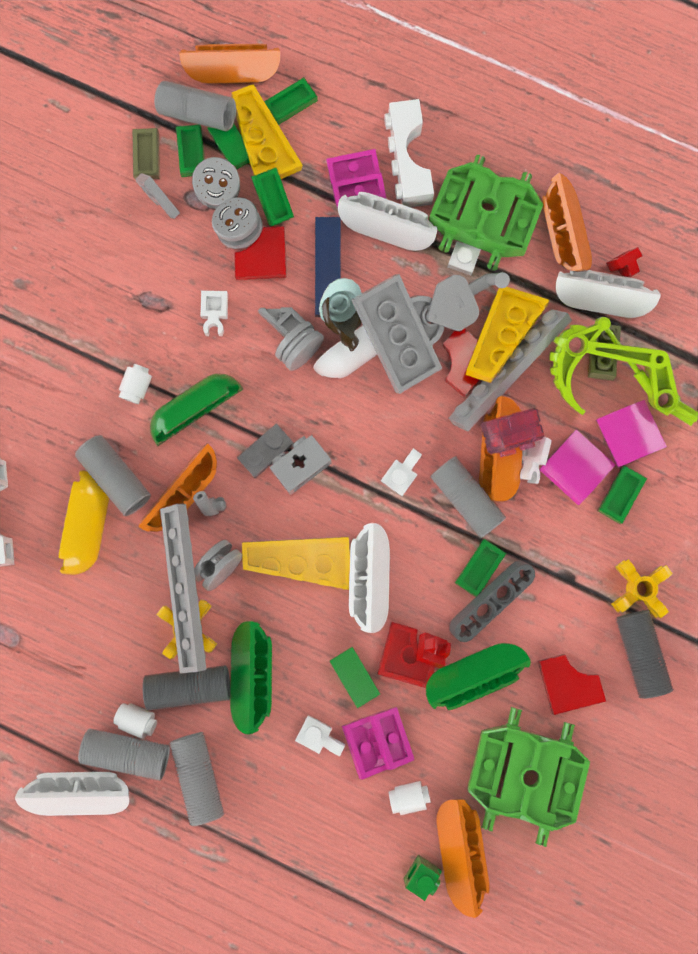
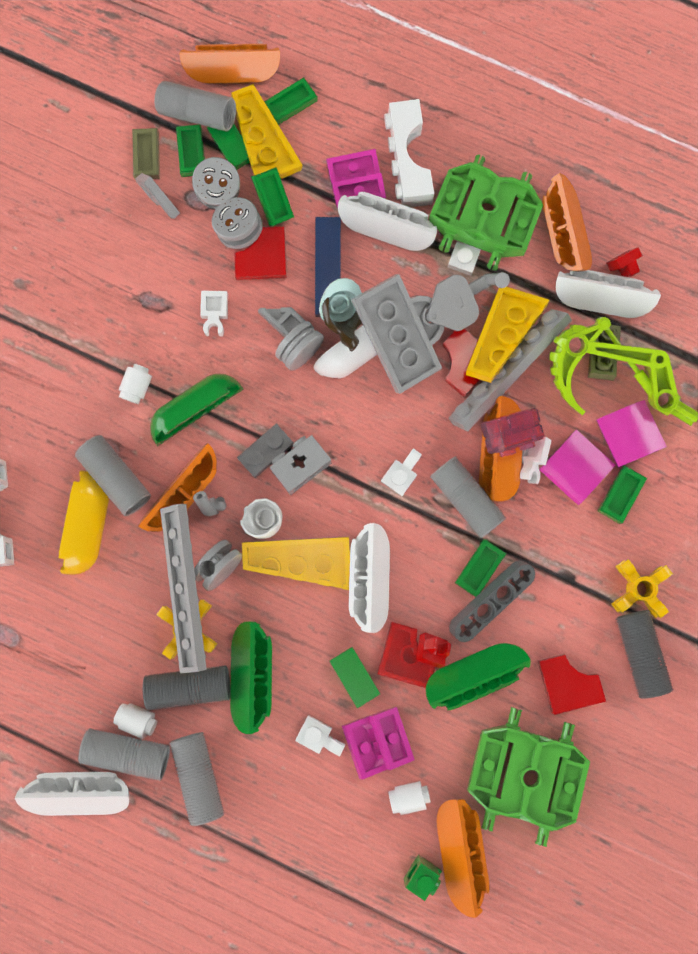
(262, 518): none -> white hair

